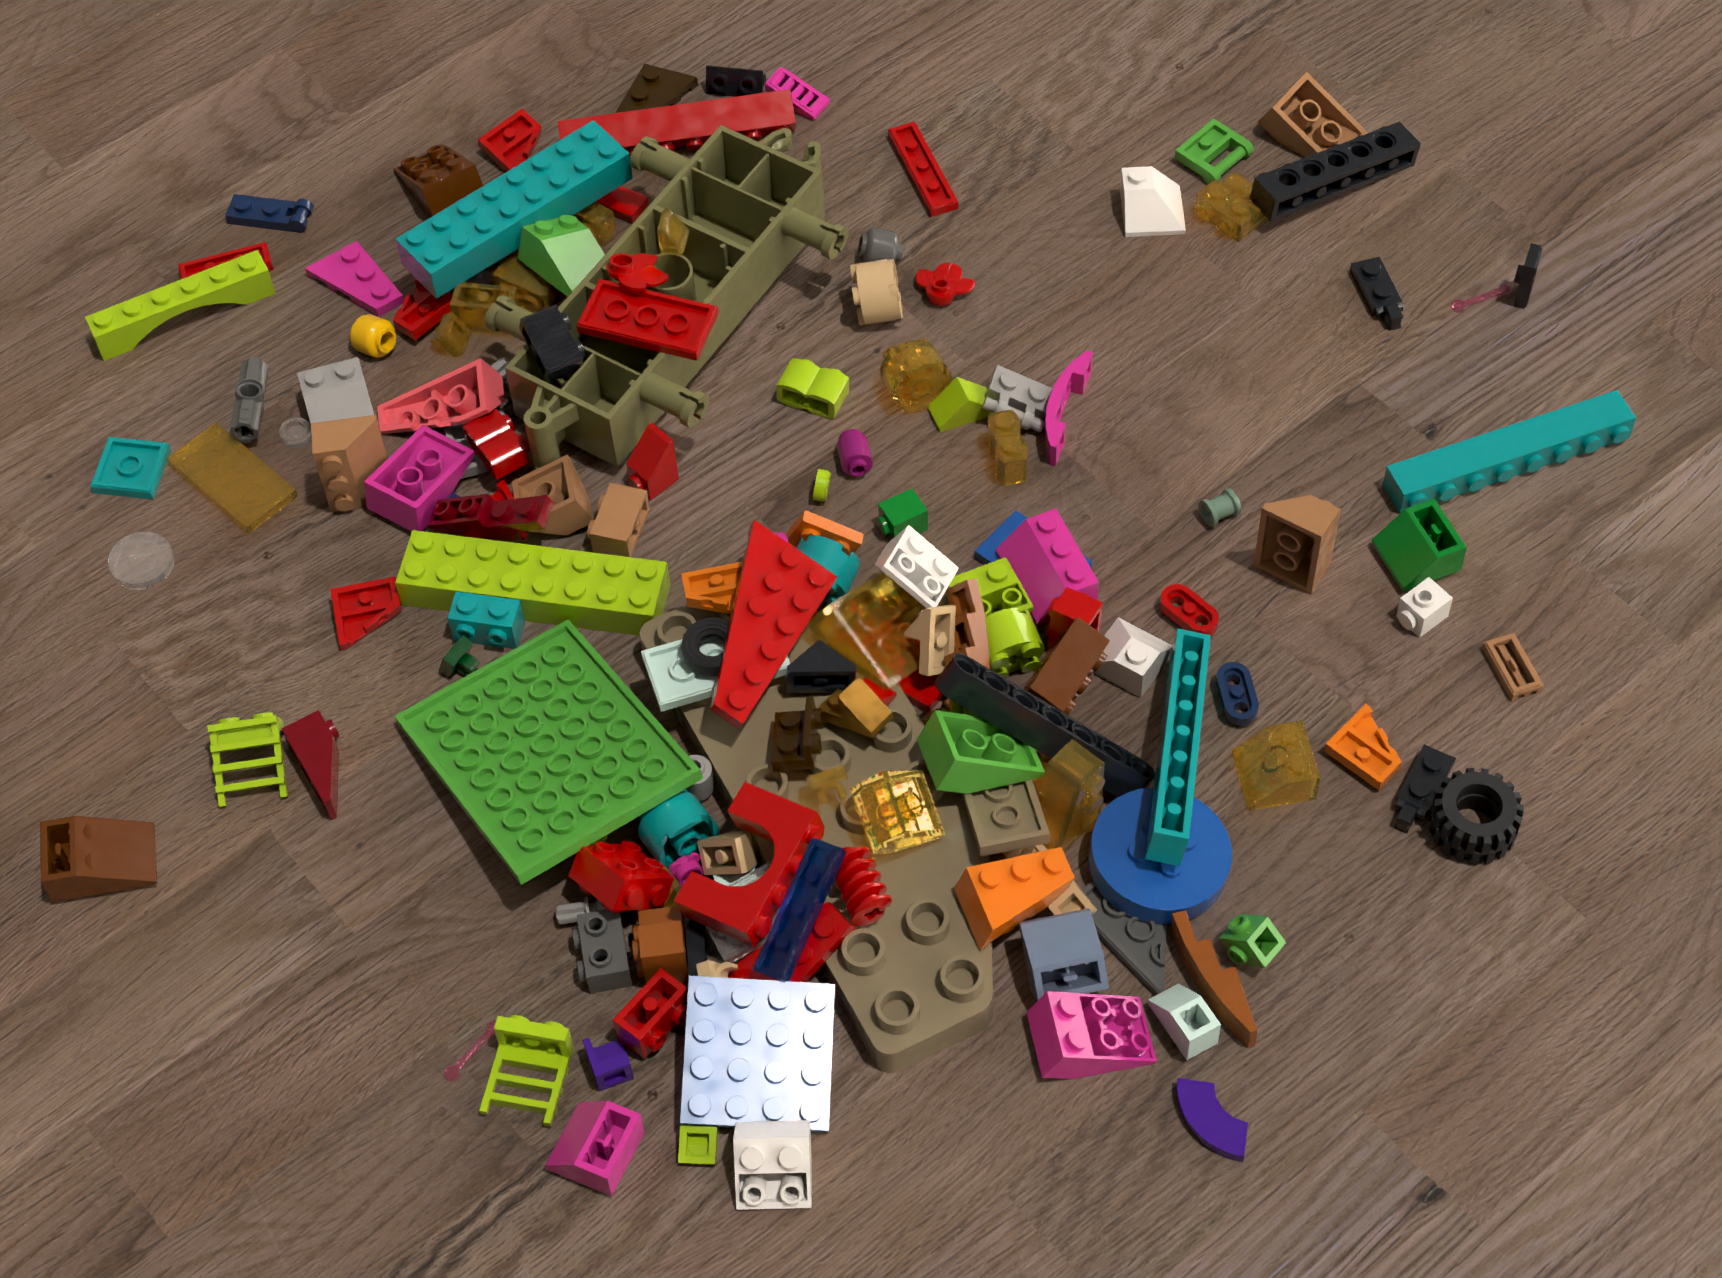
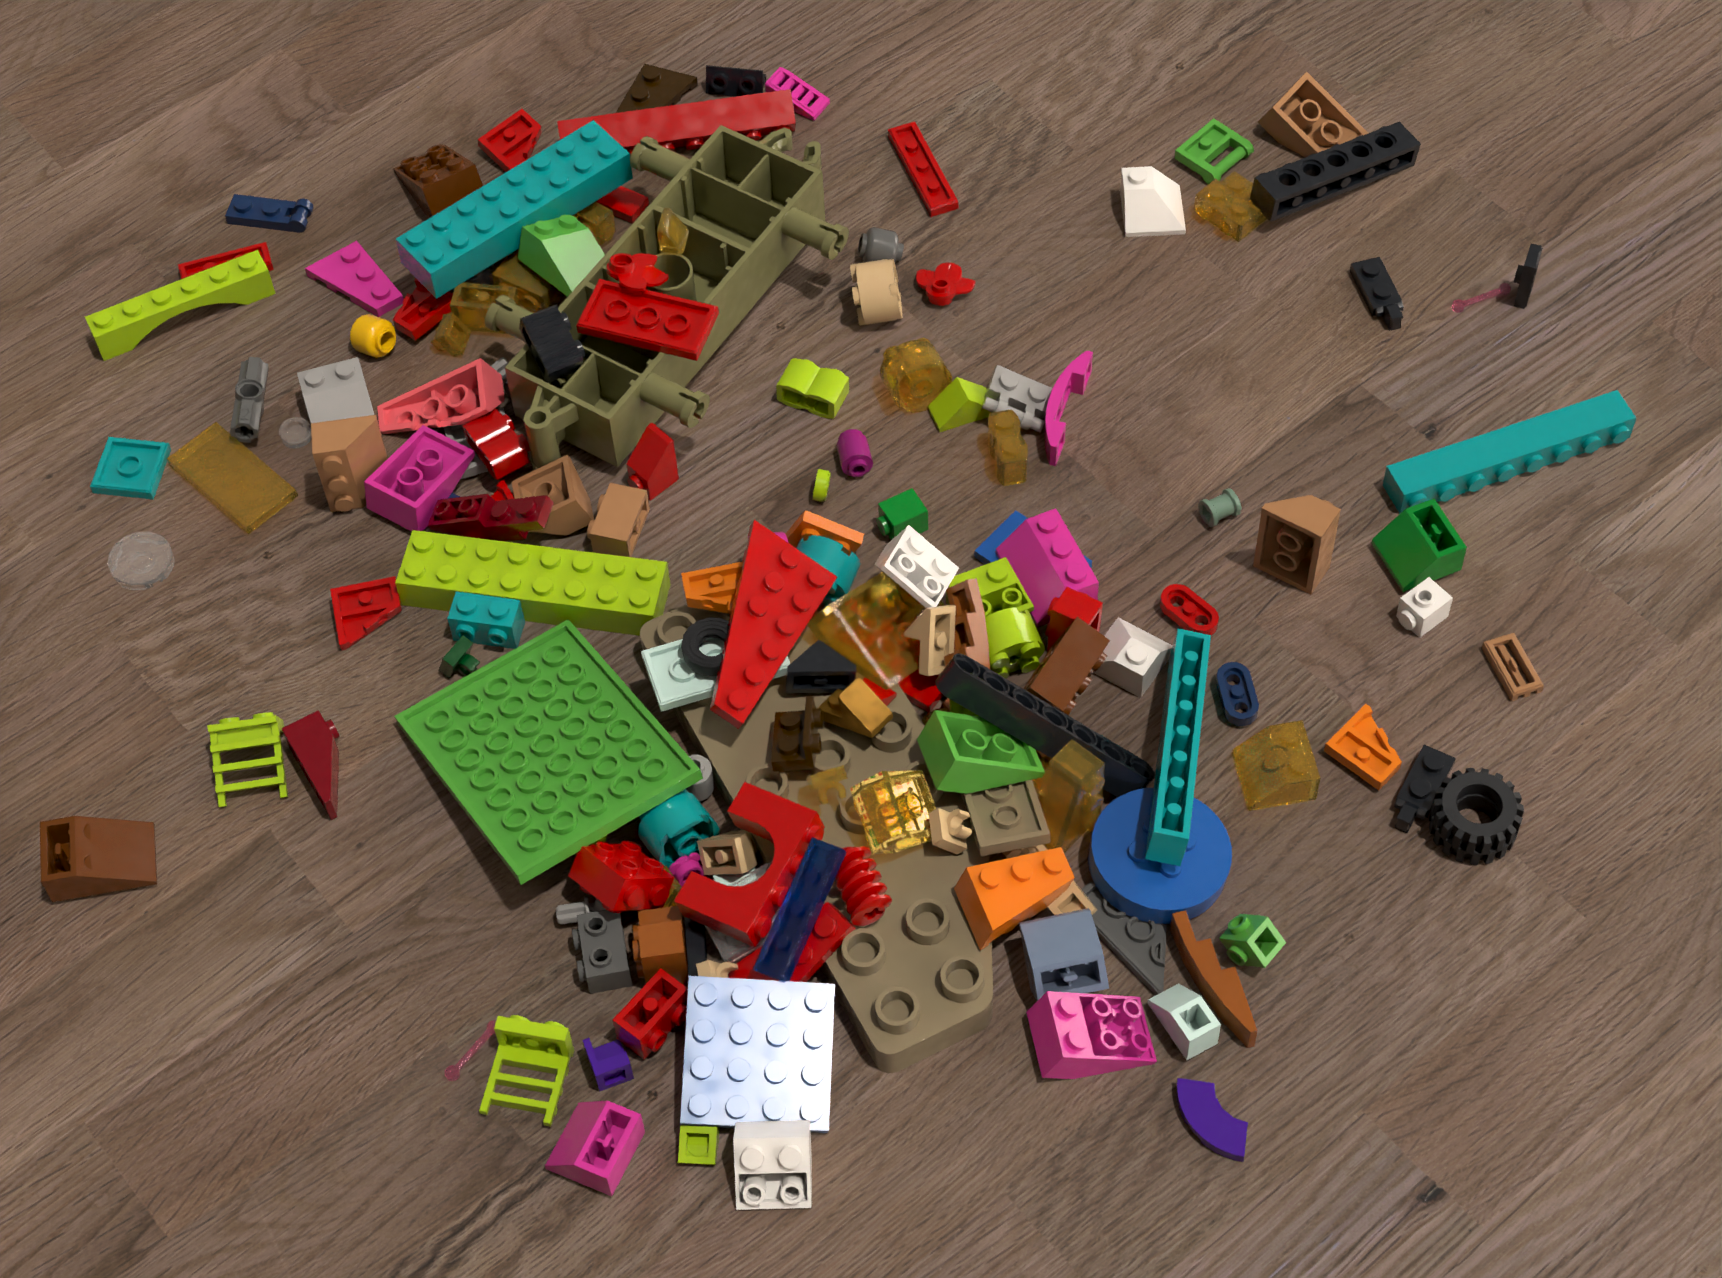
(949, 829): none -> tan tile

